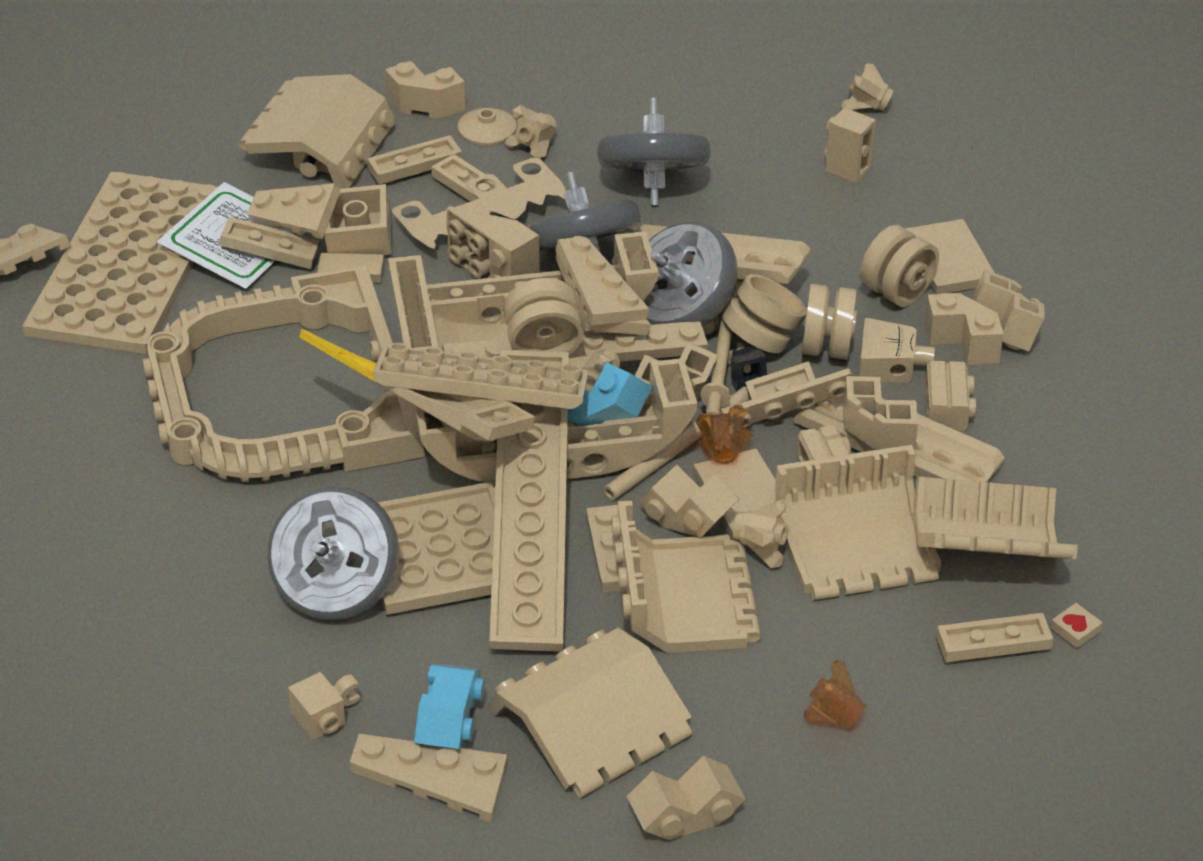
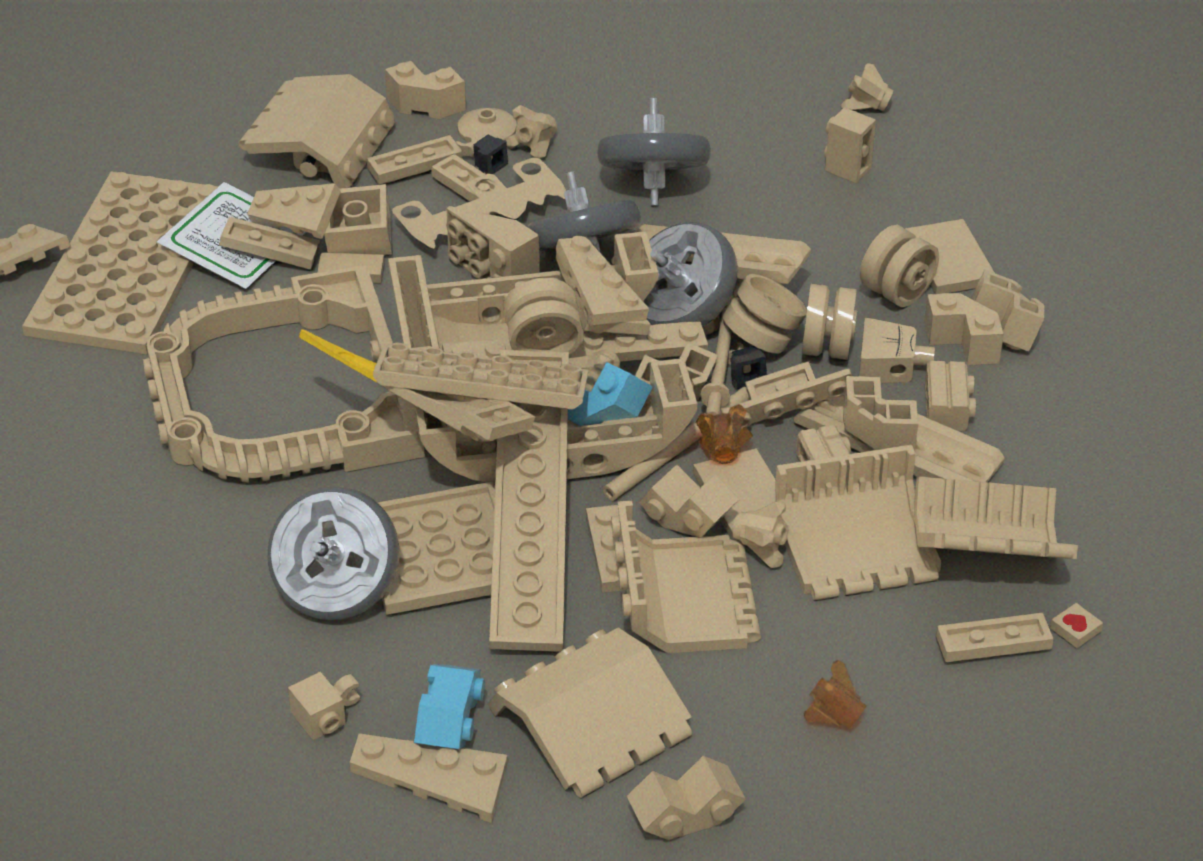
(488, 153): none -> black piece

